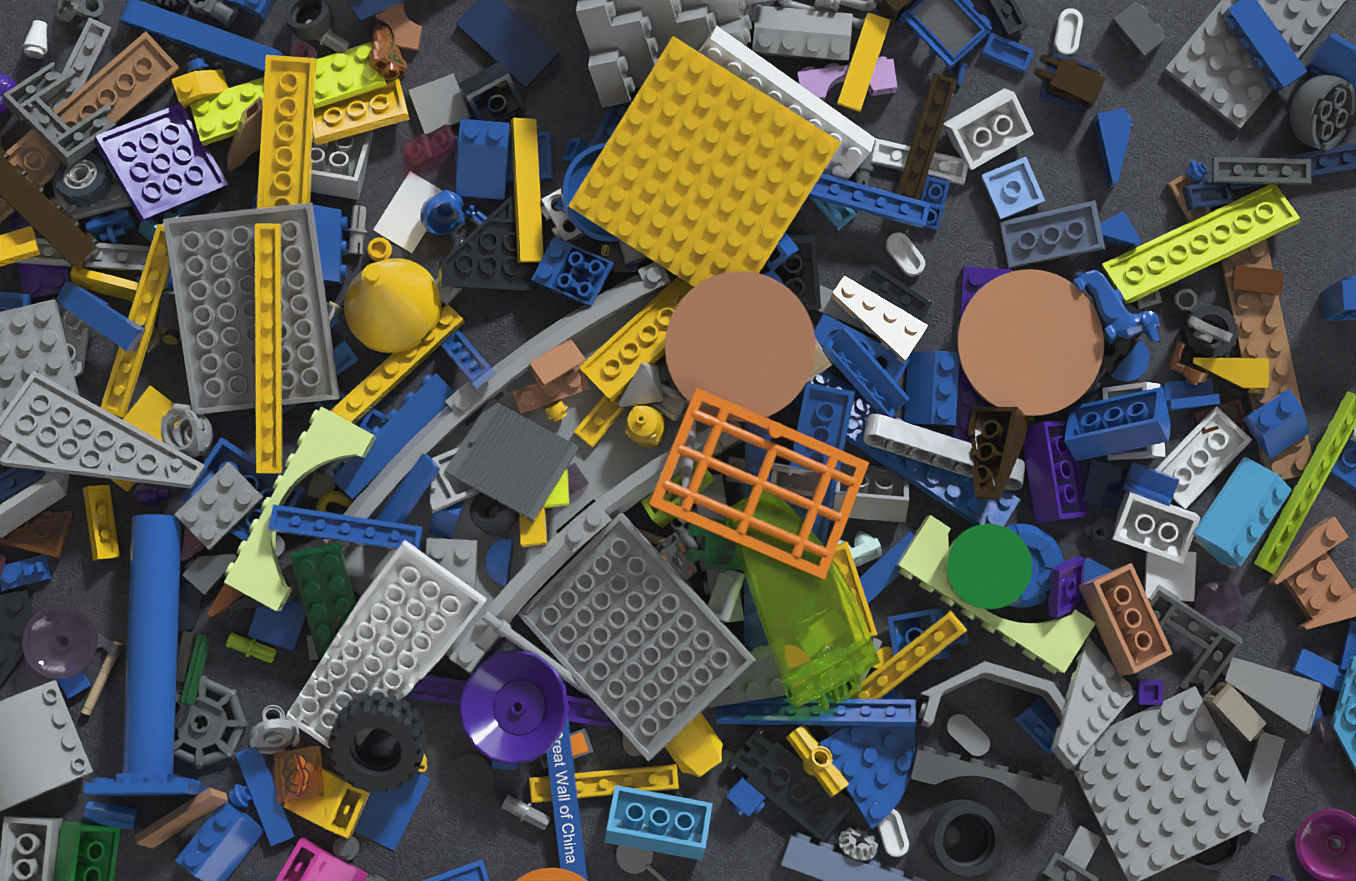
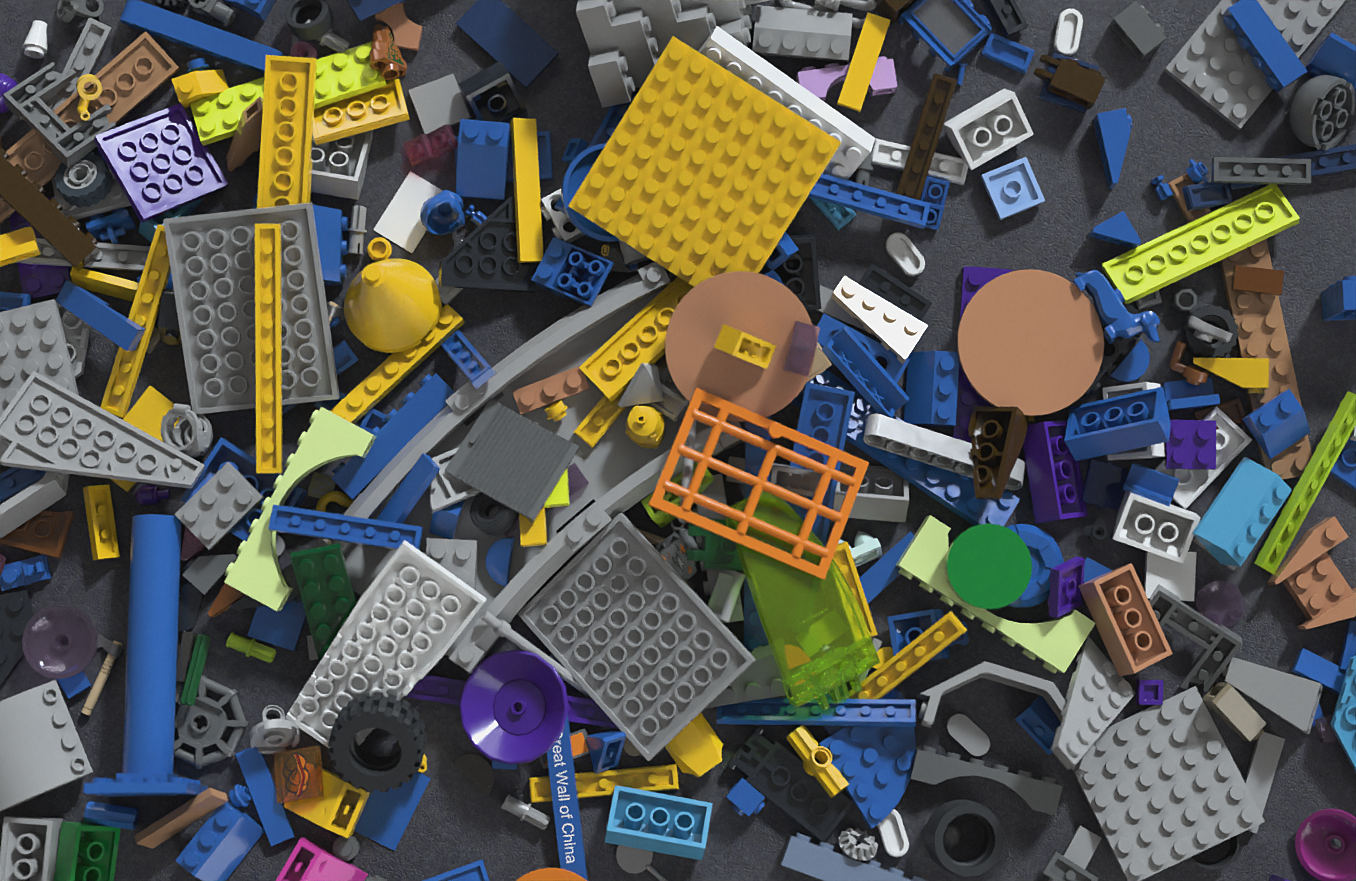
(87, 95): none -> yellow plate
(555, 362): nougat hinge -> none
(606, 749): none -> blue slope
(745, 346): none -> yellow arch
(801, 348): none -> clear purple slope
(1052, 235): sand blue tile -> none
(1162, 190): none -> blue piece
(1191, 445): none -> dark purple plate

